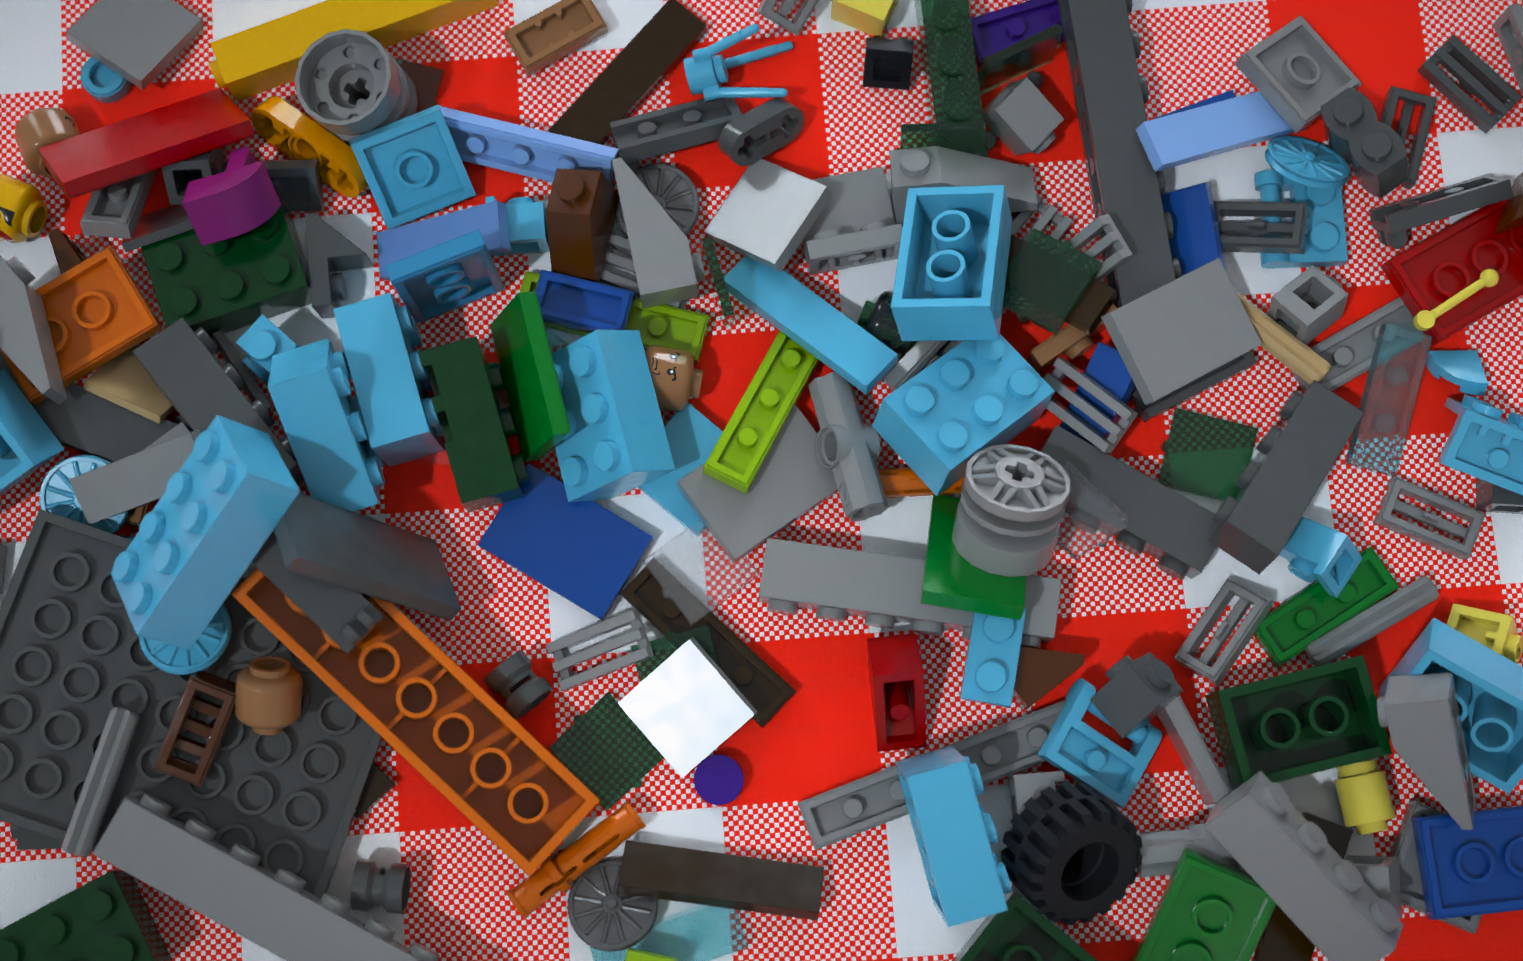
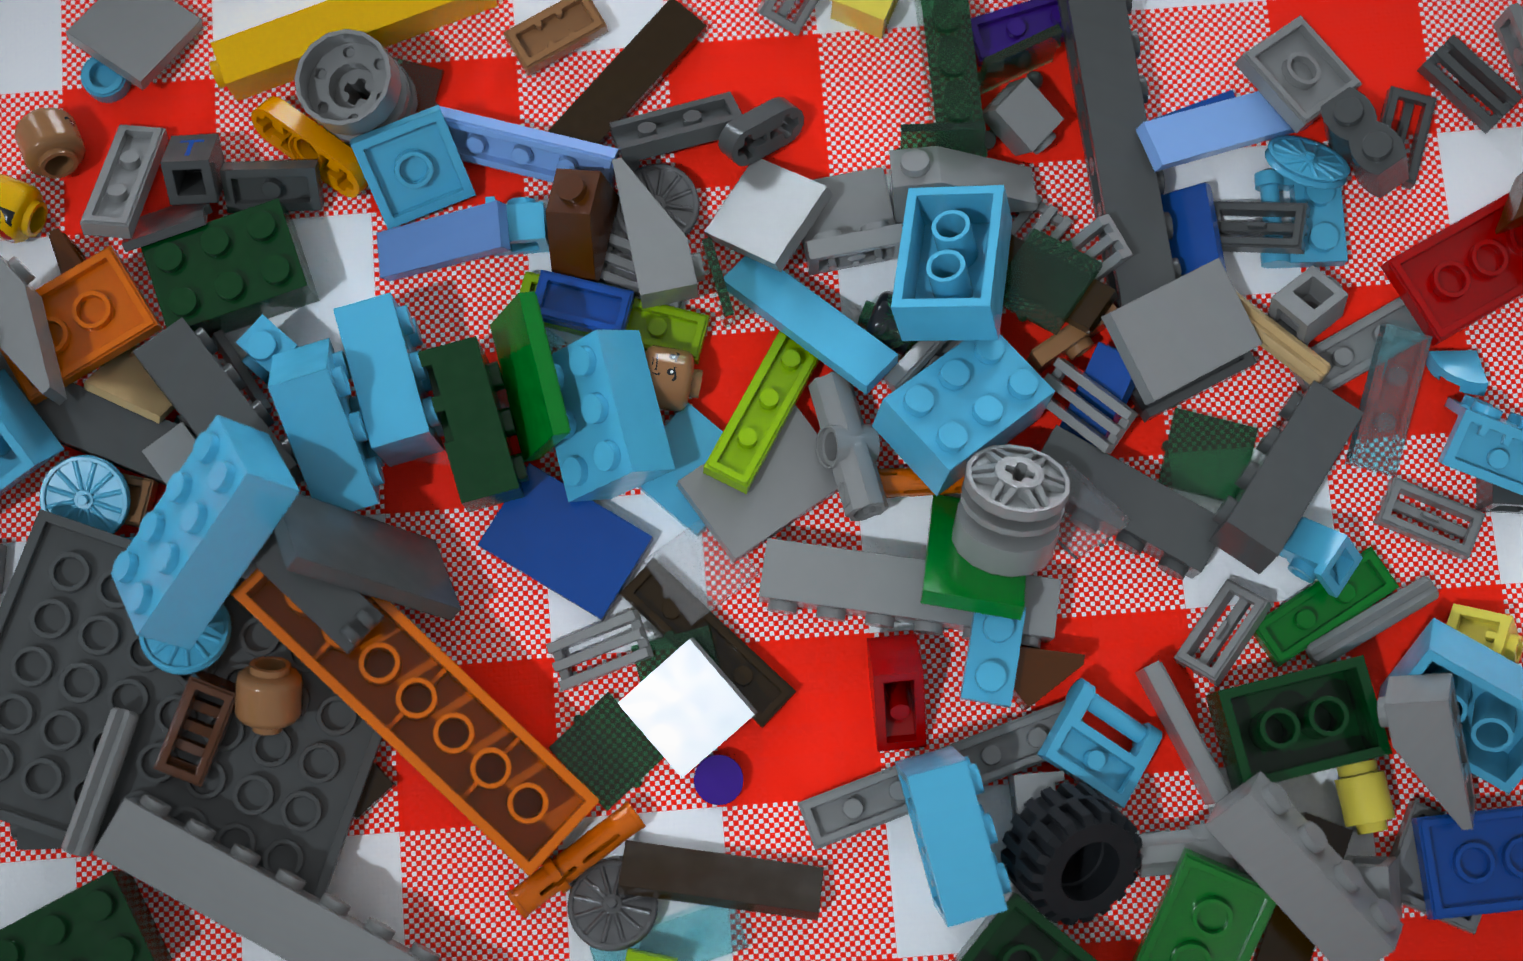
(131, 479): light grey tile -> none
(145, 142): red tile -> none
(231, 200): magenta brick -> none
(327, 254): dark grey slope -> none
(376, 887): dark grey wheel -> none
(445, 276): dark azure tile -> none
(518, 684): dark grey wheel -> none
(708, 72): medium azure plant -> none
(888, 63): black tile -> none
(1136, 693): dark grey brick -> none
(1397, 217): dark grey hinge -> none
(1426, 319): light yellow hinge -> none

